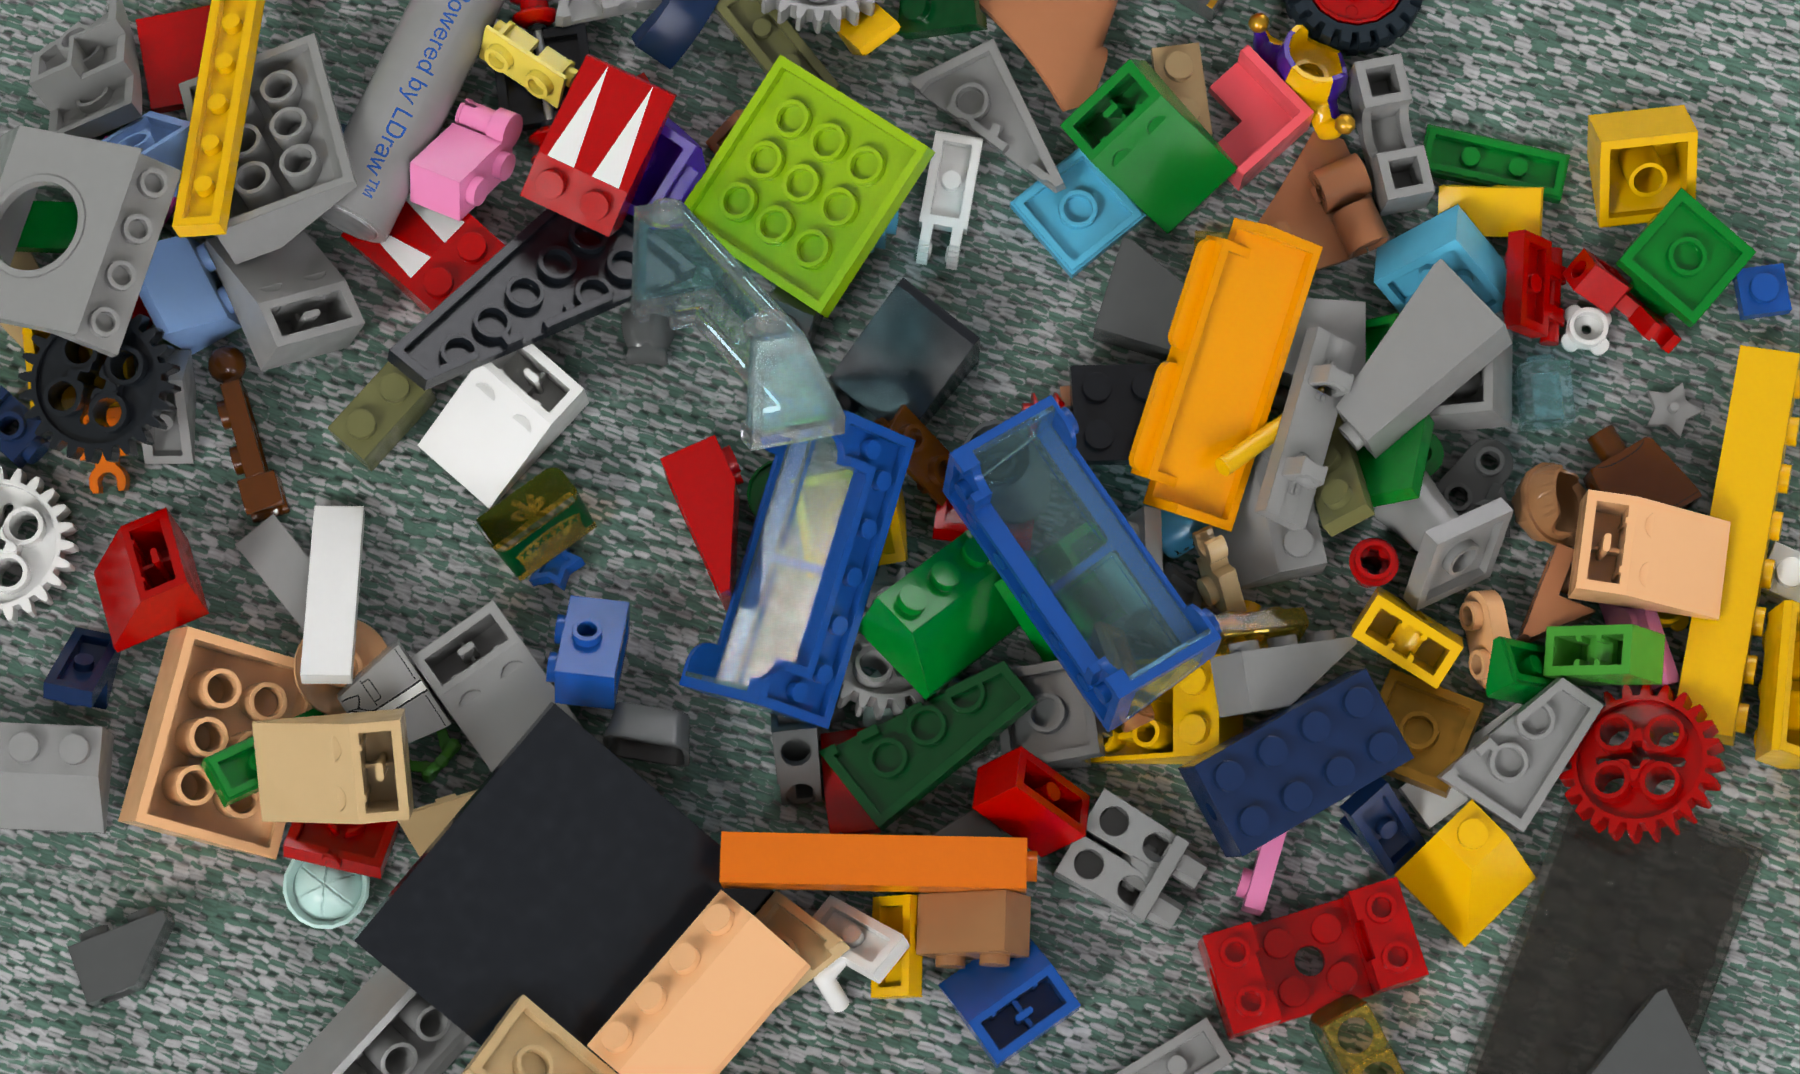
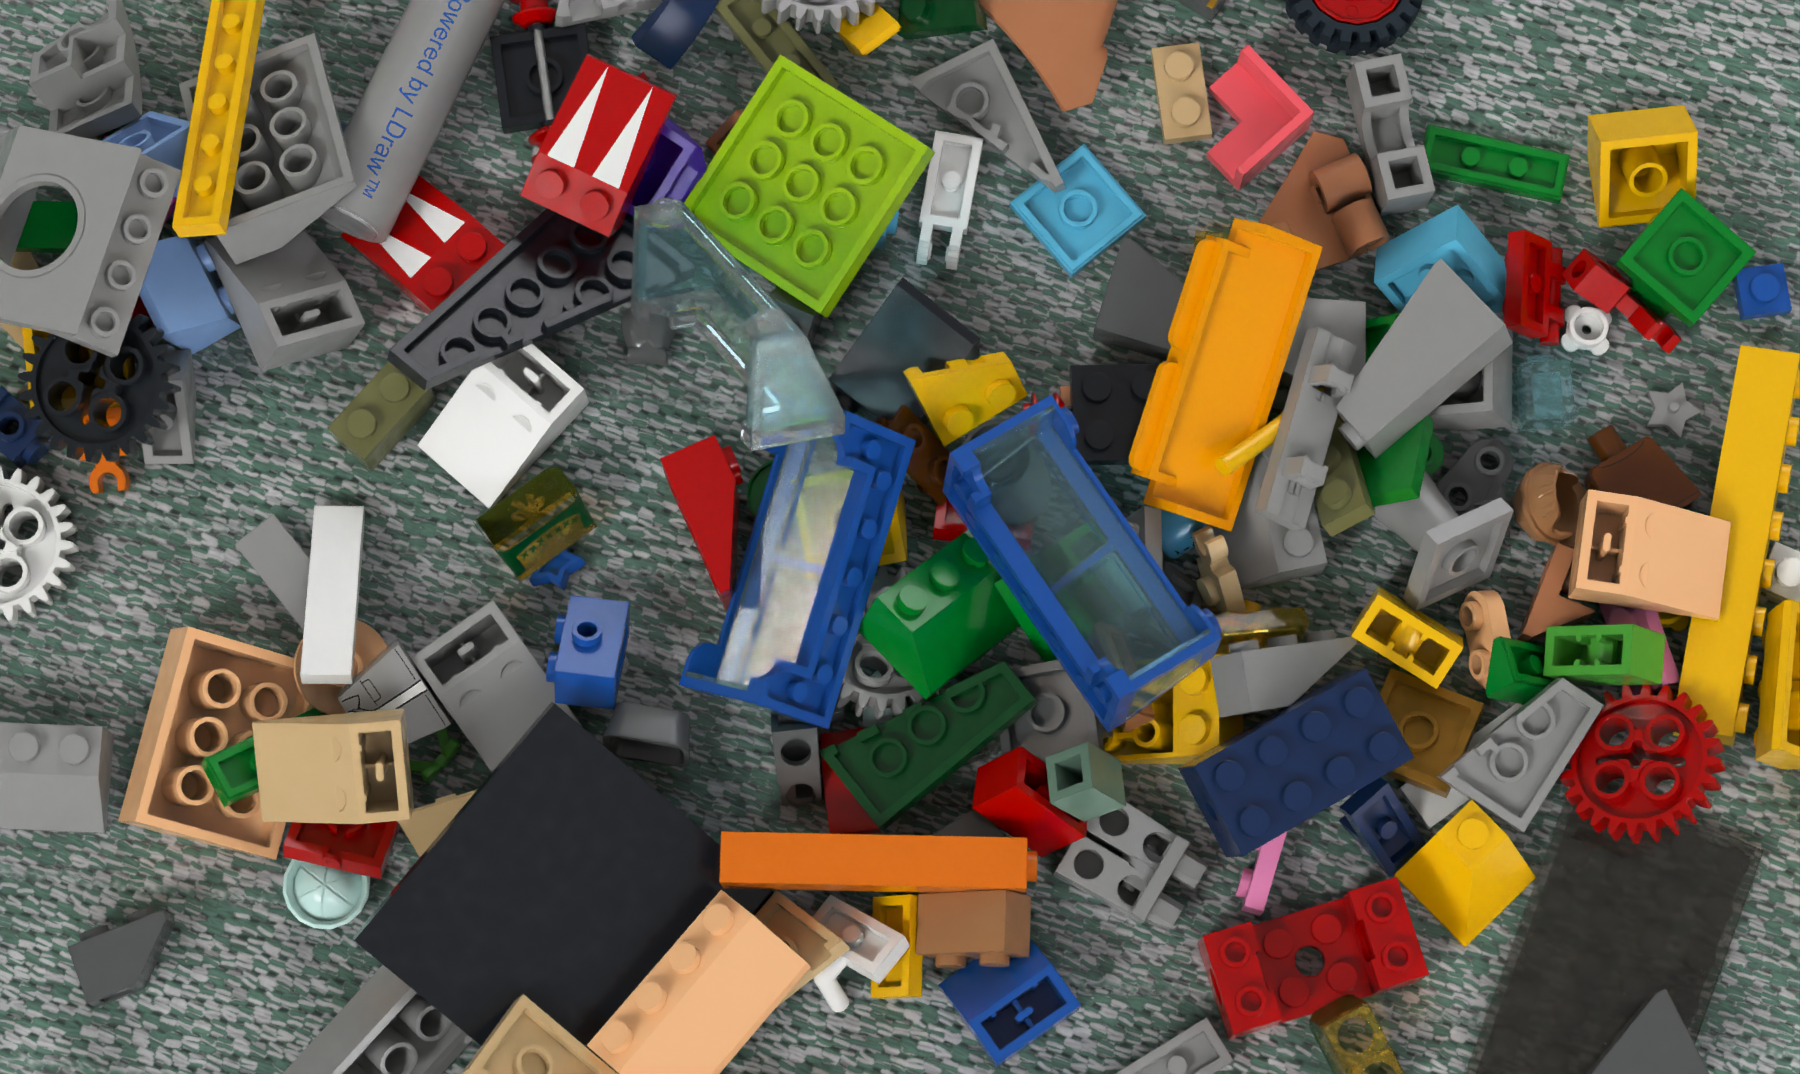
(83, 670): dark blue slope -> none
(148, 581): red slope -> none
(171, 53): red tile -> none
(261, 489): reddish brown plate -> none
(466, 160): bright pink hinge -> none
(510, 51): light yellow hinge -> none
(965, 393): none -> yellow wing
(1085, 781): none -> sand green brick
(1149, 144): green slope -> none
(1311, 71): yellow piece -> none
(1374, 552): red cone -> none
(1496, 208): yellow slope -> none

